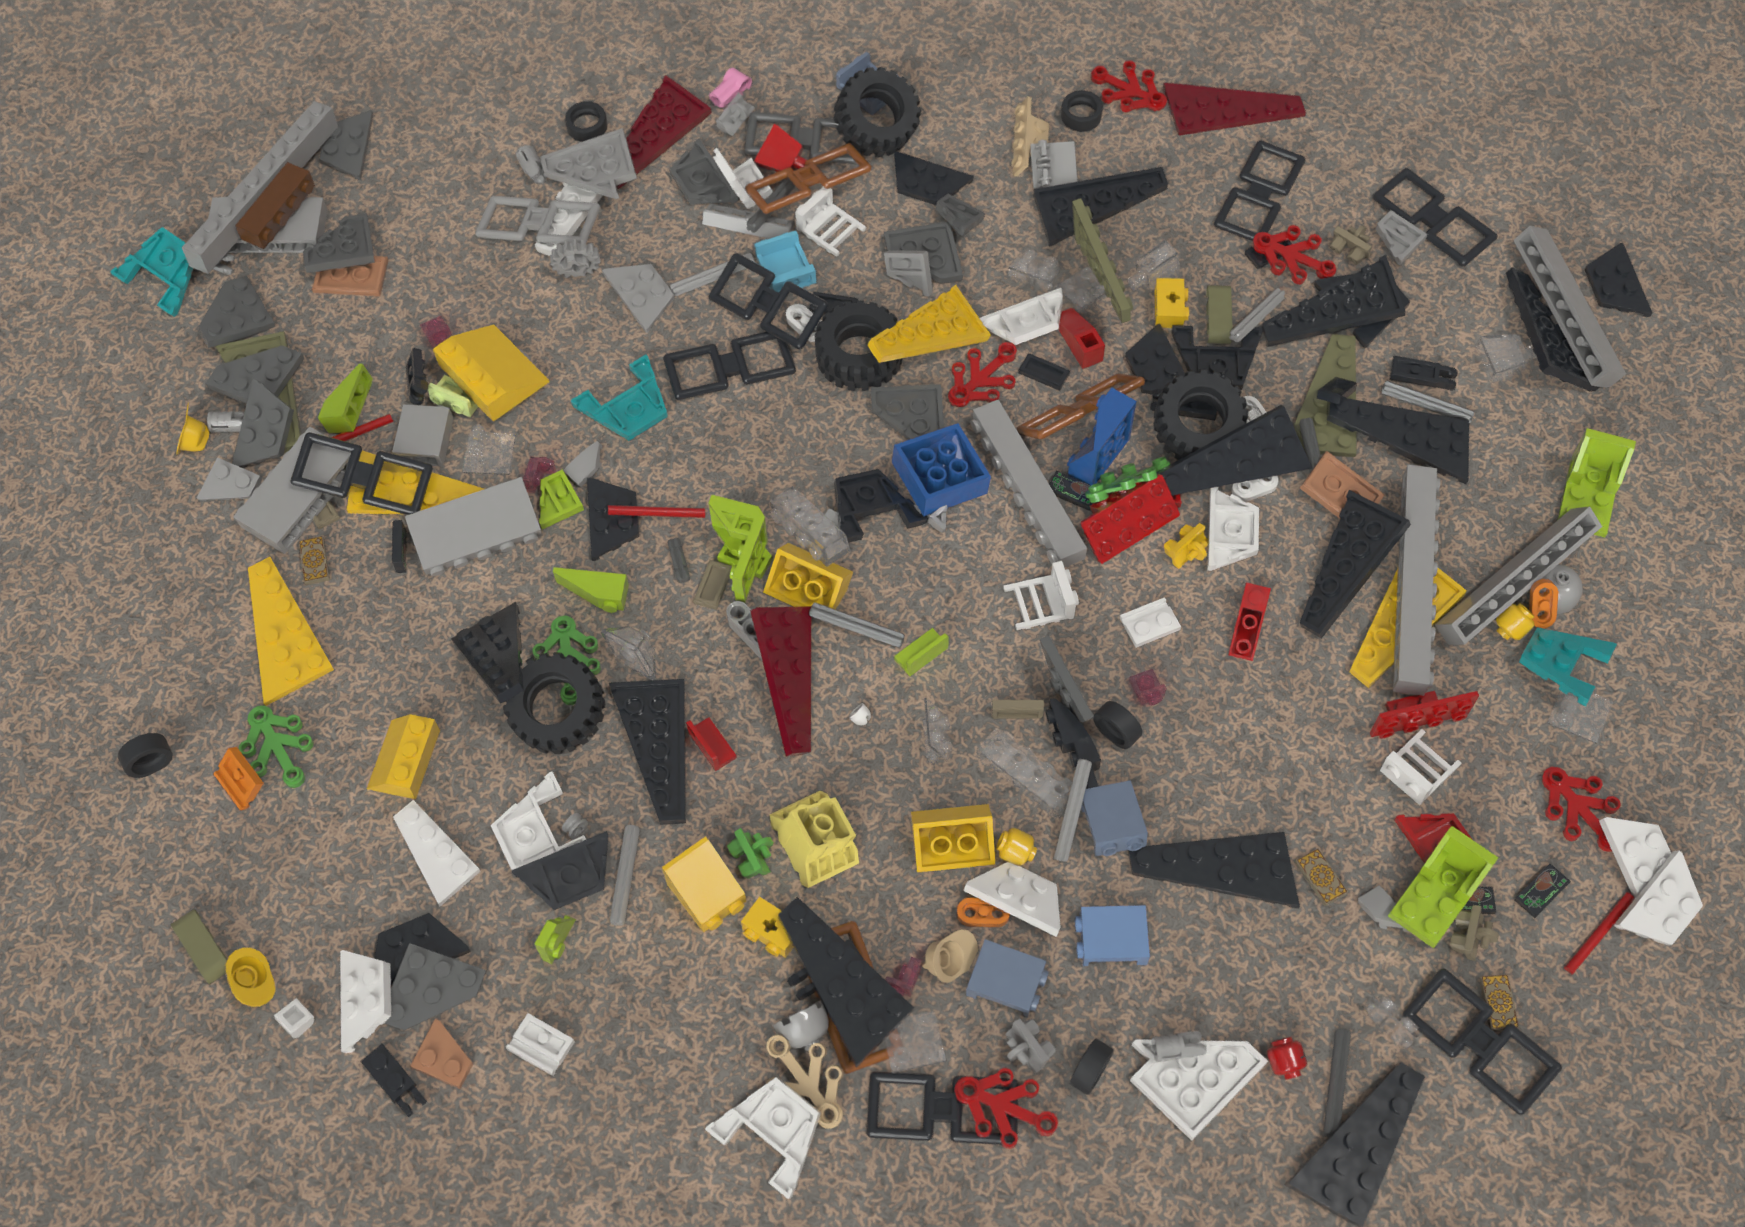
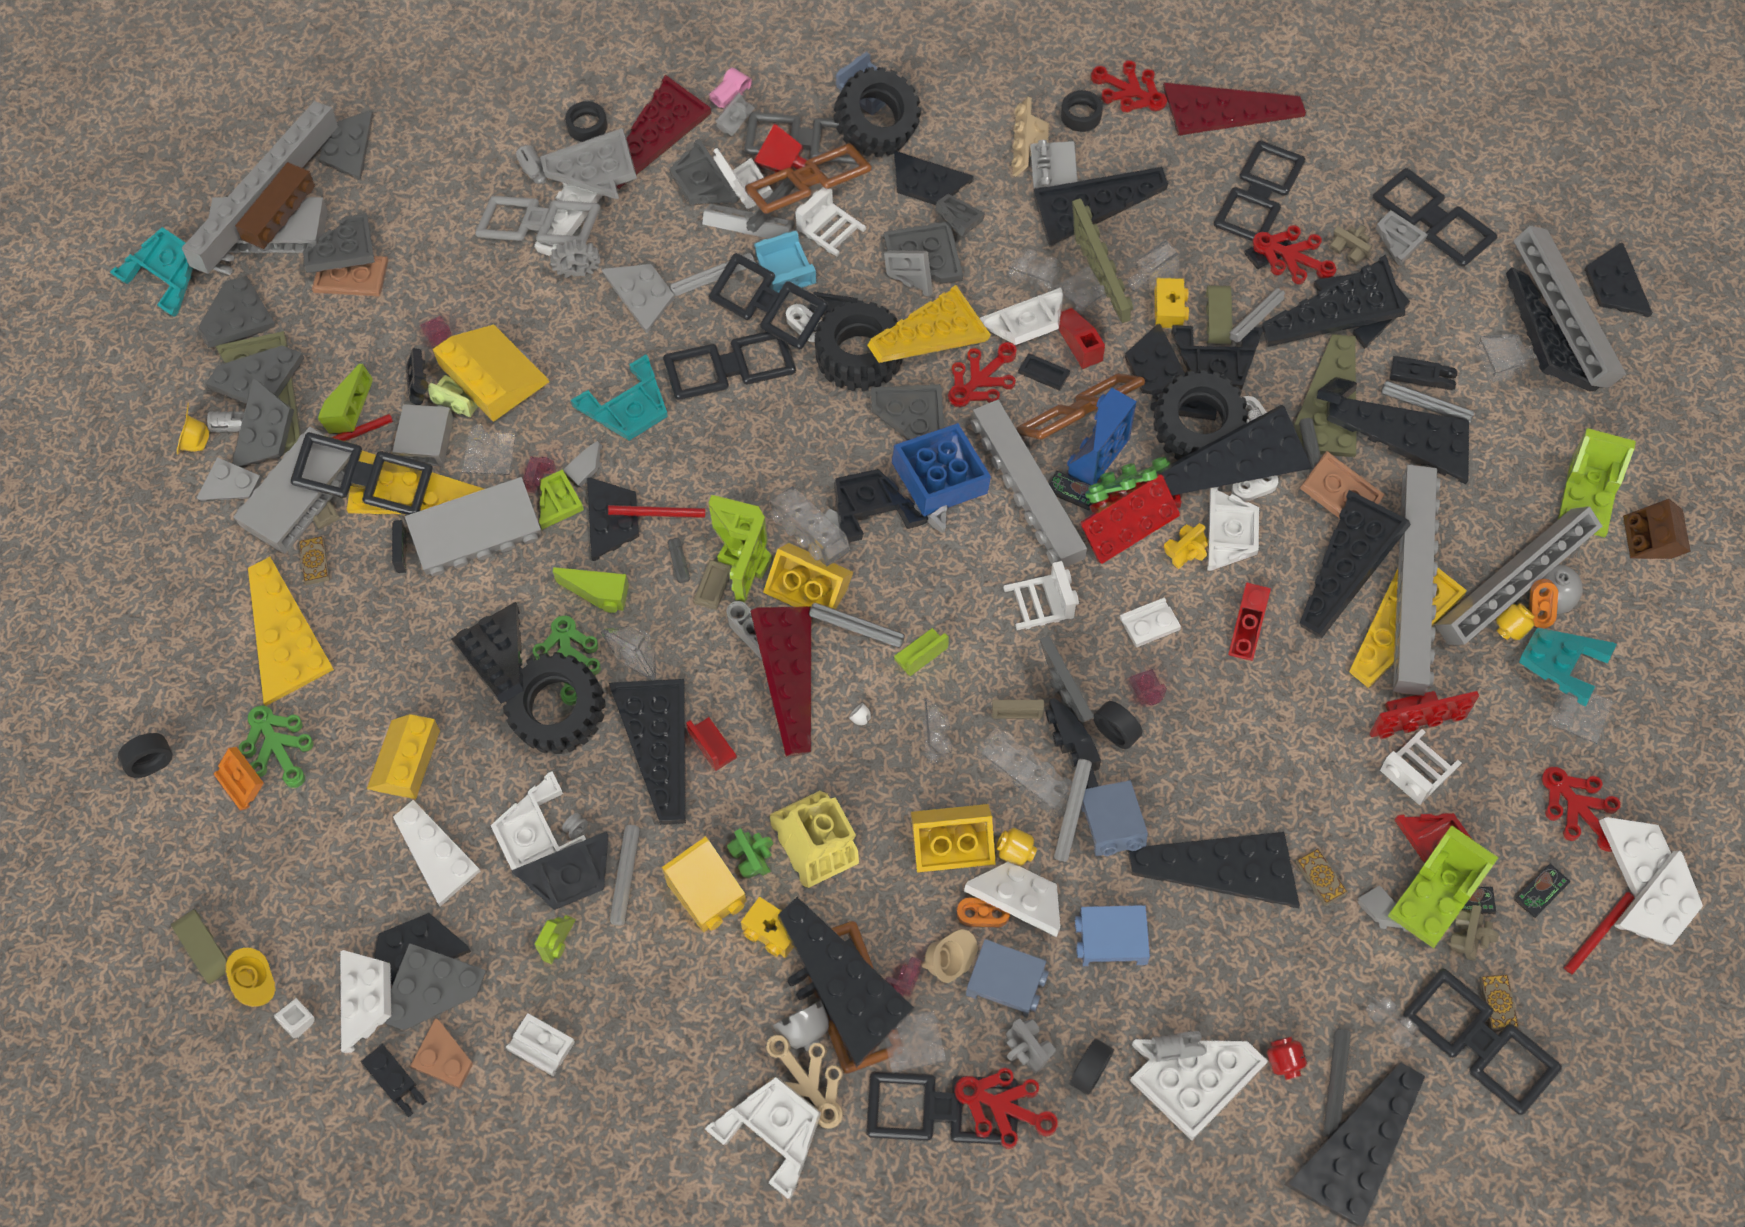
(1657, 531): none -> reddish brown slope

